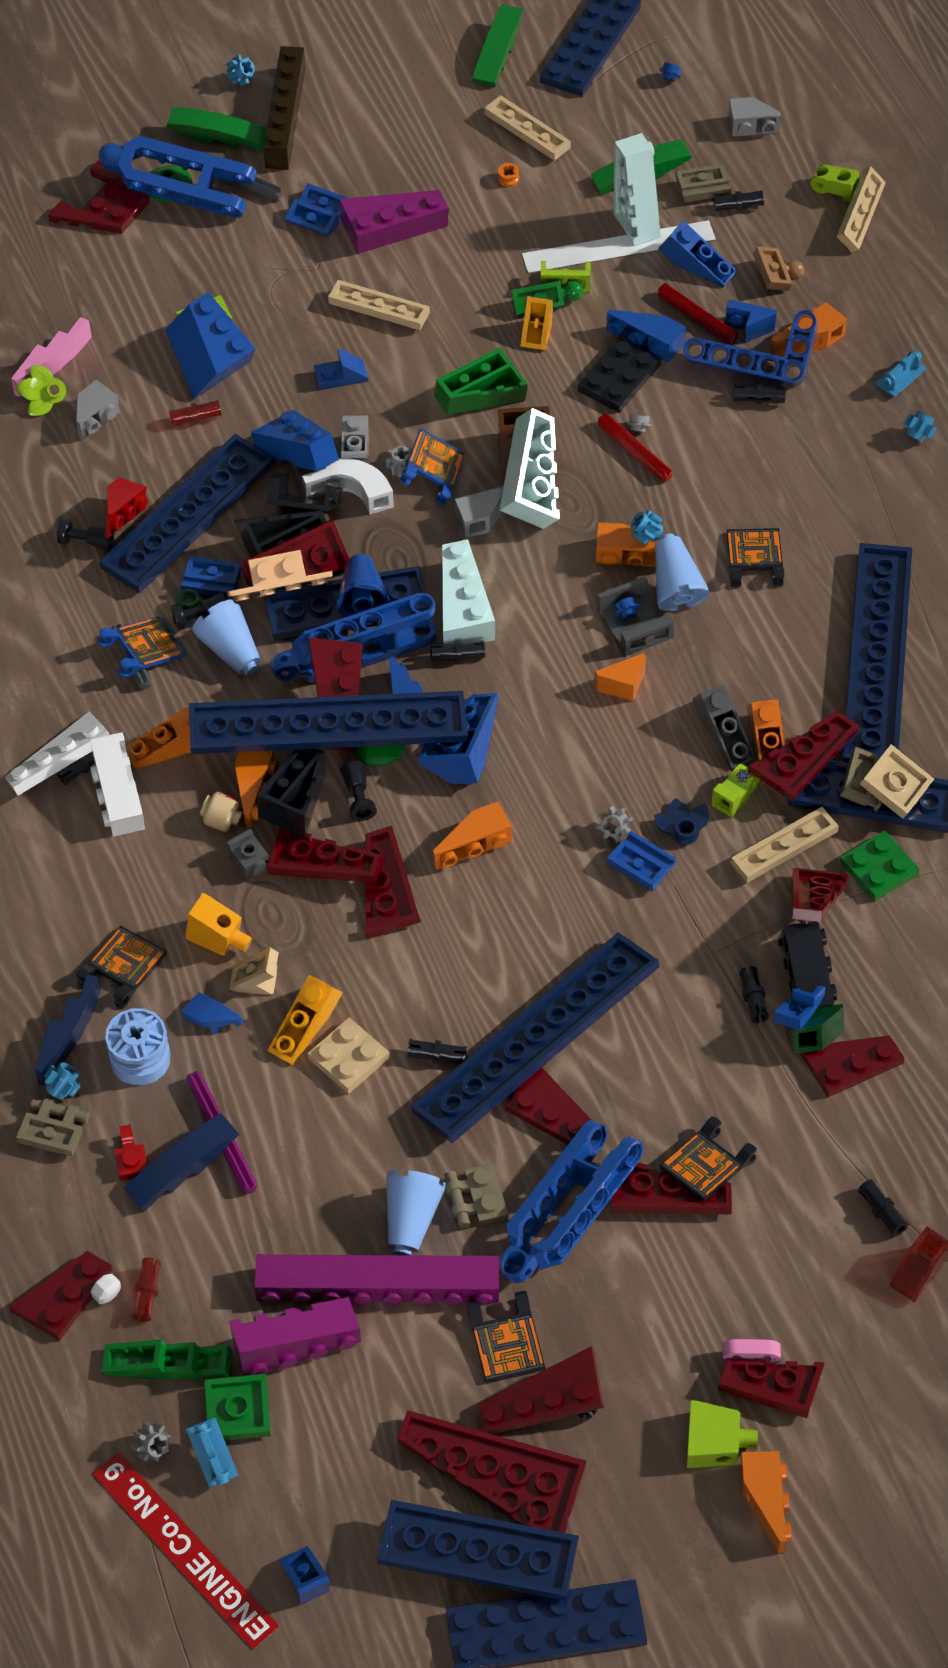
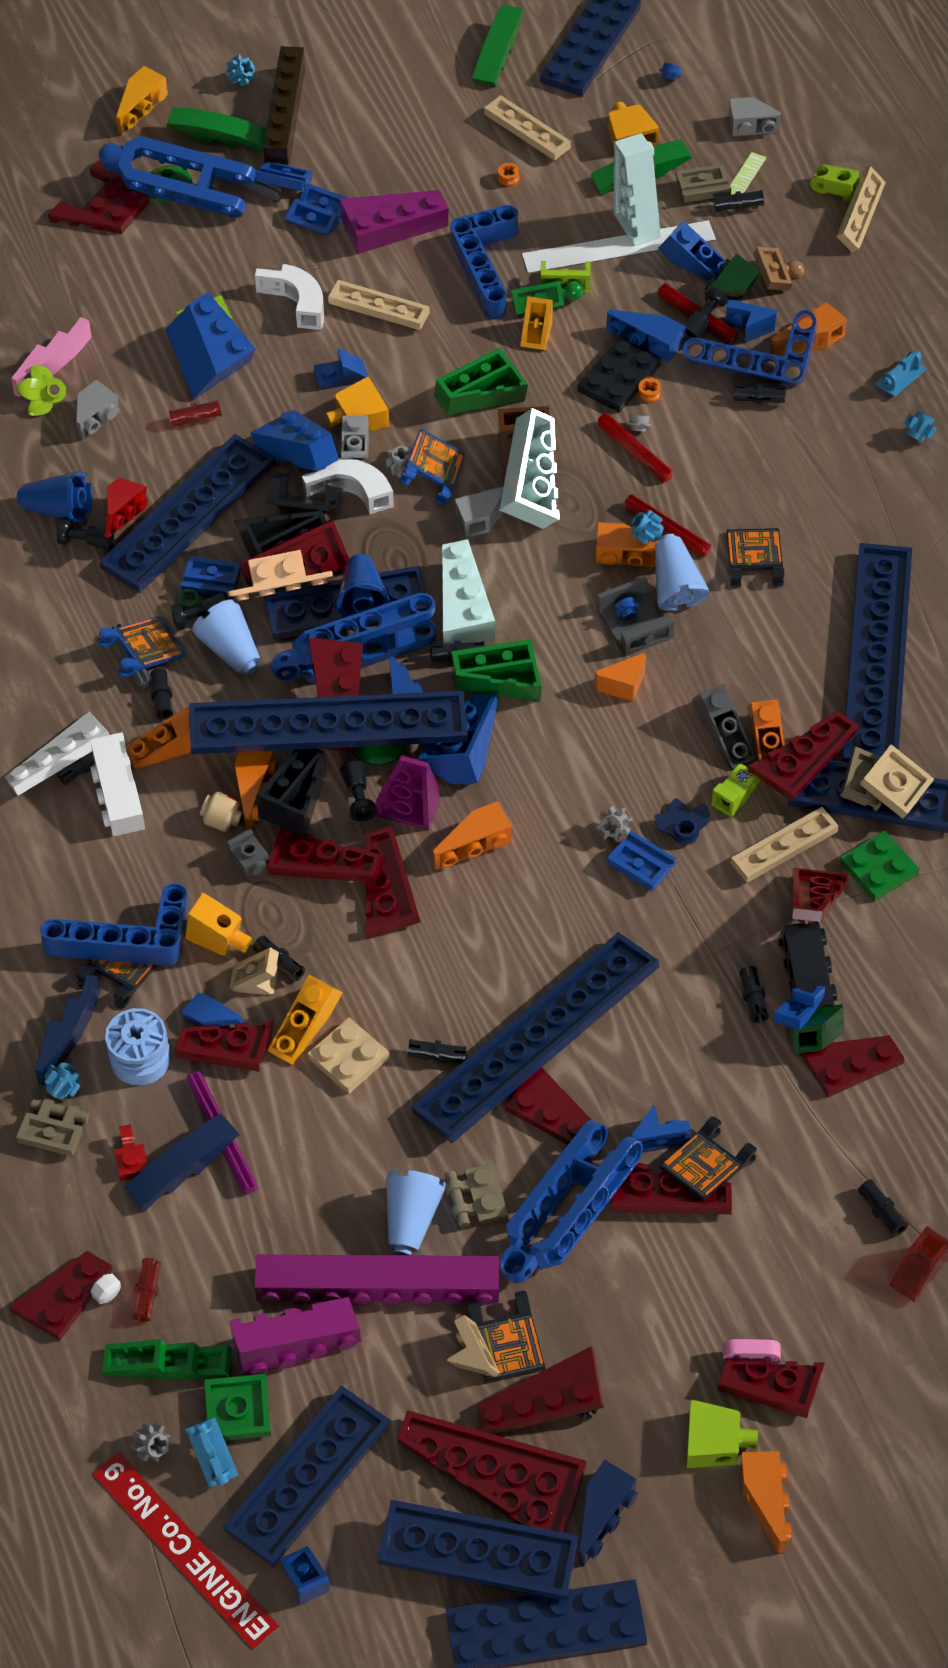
(58, 497): none -> blue cone
(123, 942): none -> blue beam
(141, 95): none -> light orange slope
(161, 693): none -> black pin
(232, 1047): none -> dark red wing
(284, 175): none -> blue plate
(285, 962): none -> black pin
(298, 286): none -> white arch
(306, 1476): none -> dark blue plate
(360, 399): none -> light orange torso
(409, 794): none -> magenta wedge
(467, 240): none -> blue beam
(475, 1354): none -> tan slope
(499, 669): none -> green wedge
(605, 1499): none -> dark blue slope
(630, 121): none -> light orange torso
(649, 396): none -> orange bush
(662, 1136): none -> blue slope
(670, 526): none -> red axle
(698, 321): none -> black piece
(735, 278): none -> dark green slope
(747, 173): none -> yellowish green sticker

